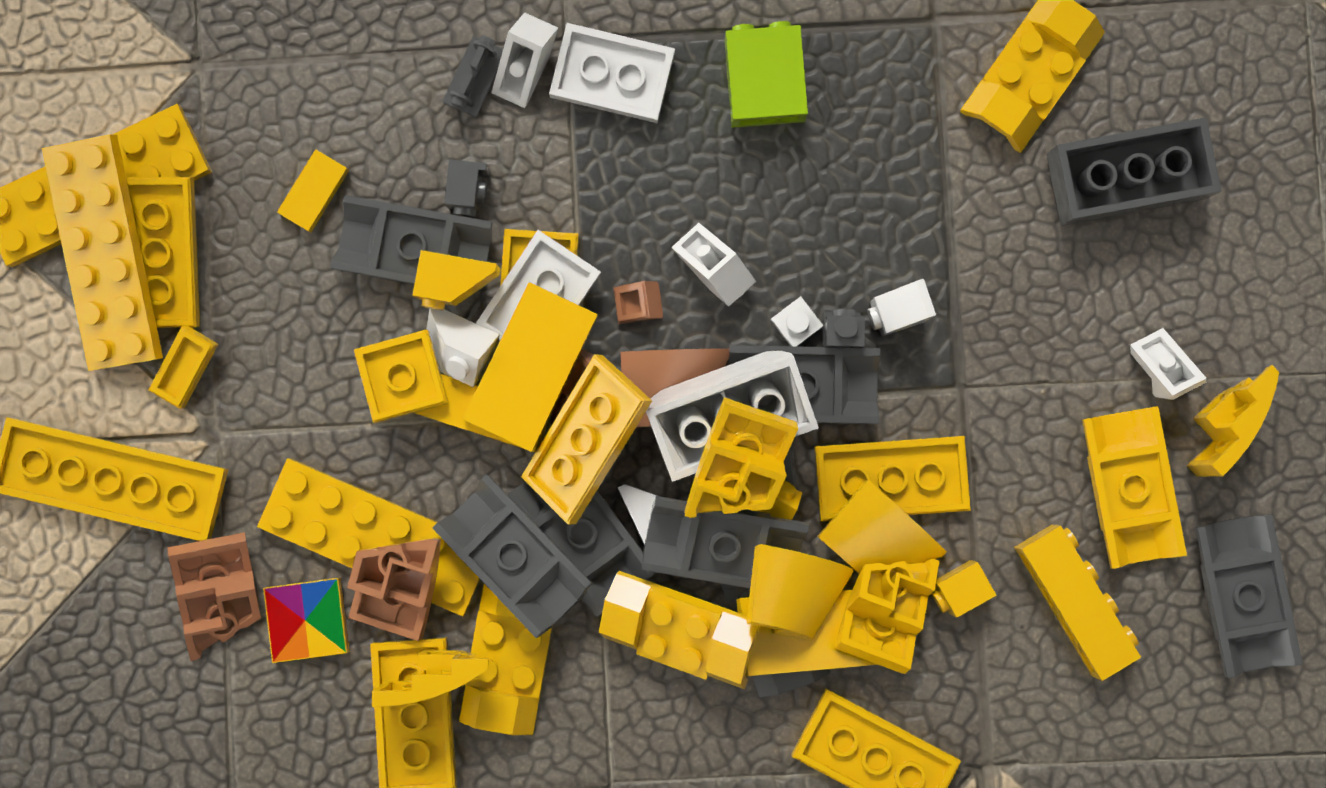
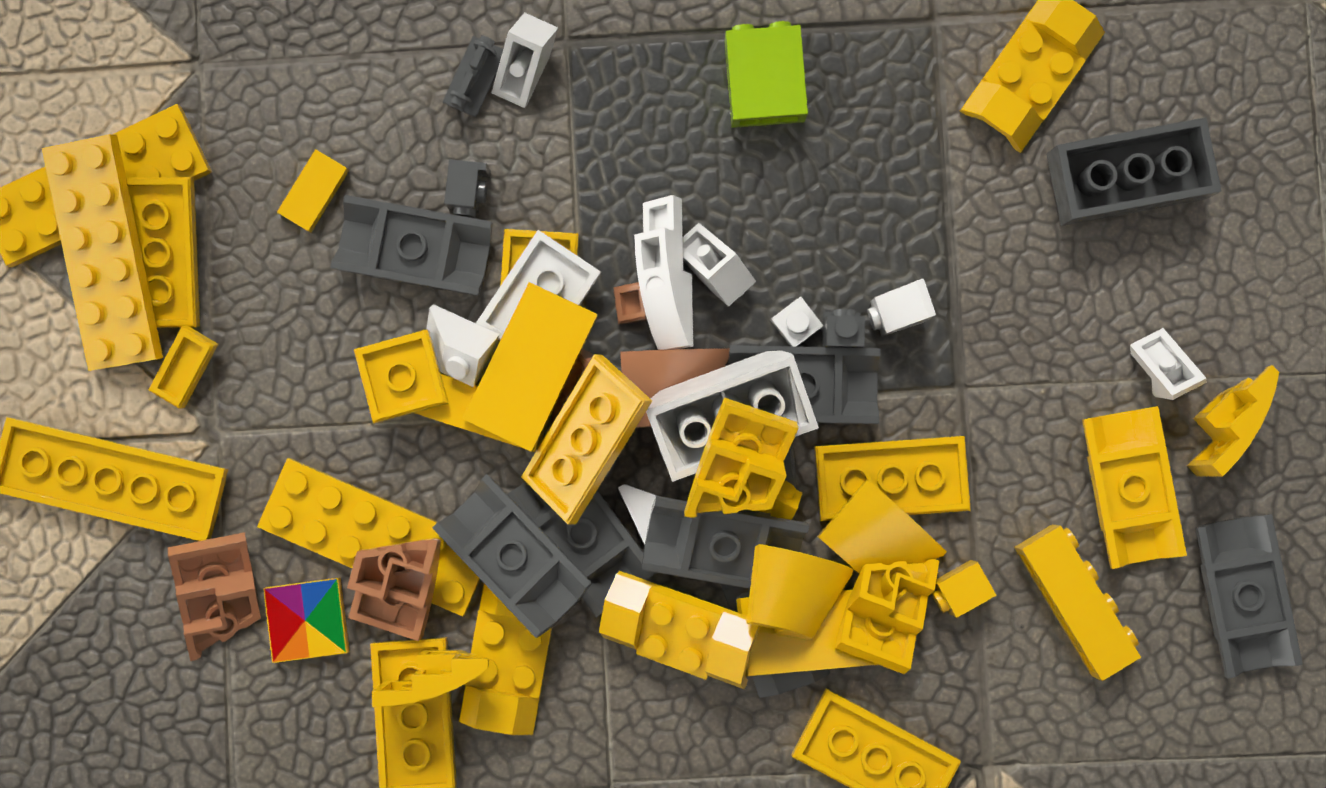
(450, 279): yellow slope -> none
(612, 72): white plate -> none
(661, 278): none -> white slope

